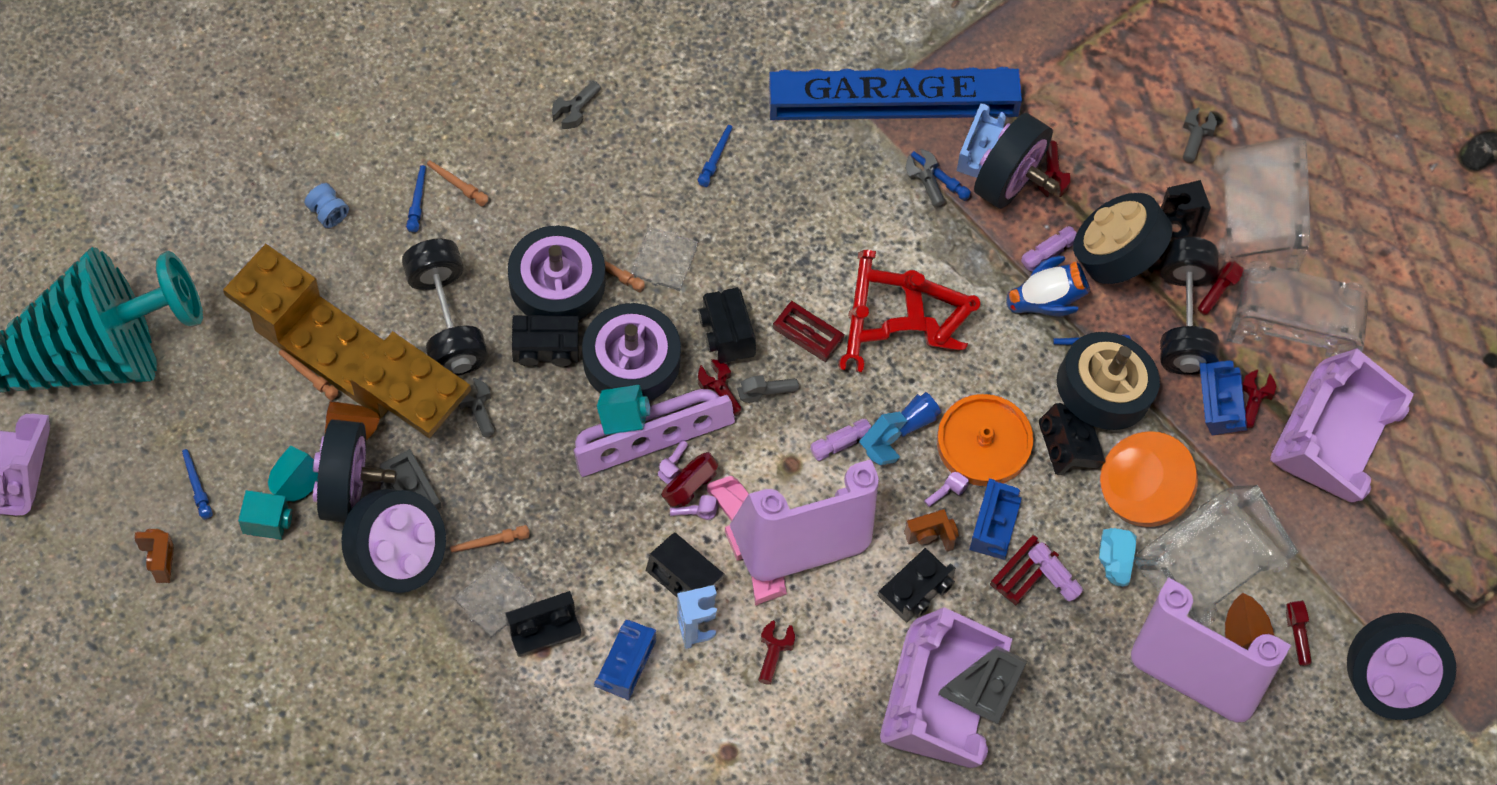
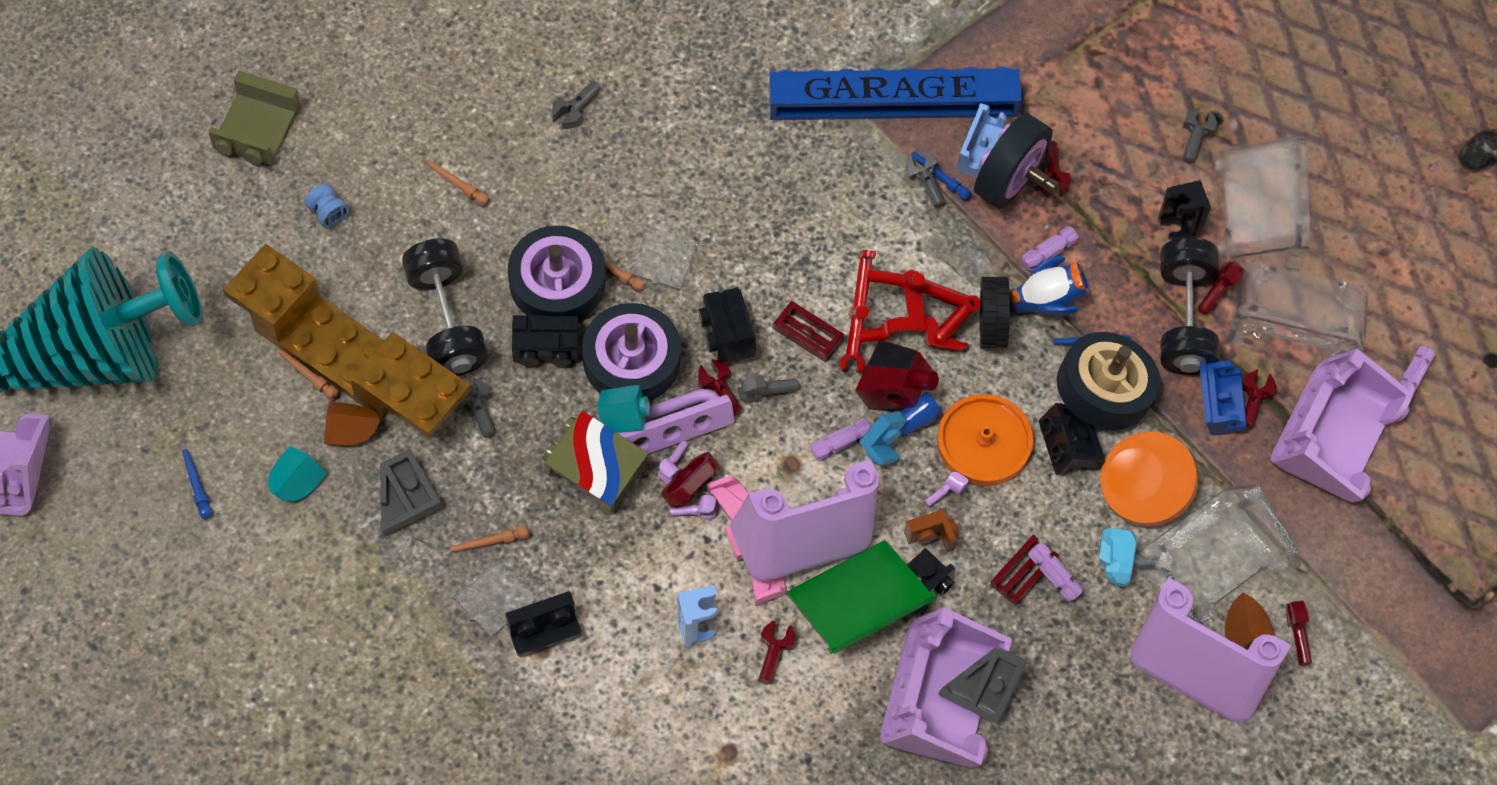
(159, 554): dark orange bracket -> none
(256, 119): none -> olive panel
(264, 515): teal brick -> none
(343, 470): black wheel -> none
(393, 540): wheel -> none
(415, 211): blue piece -> none
(595, 460): none -> panel
(626, 659): blue hinge -> none
(681, 566): black hinge -> none
(710, 166): blue piece -> none
(860, 596): none -> green piece
(895, 377): none -> dark red torso
(994, 312): none -> black tyre
(996, 519): blue hinge -> none
(1123, 238): black wheel -> none
(1401, 666): wheel -> none
(1417, 368): none -> lavender axle

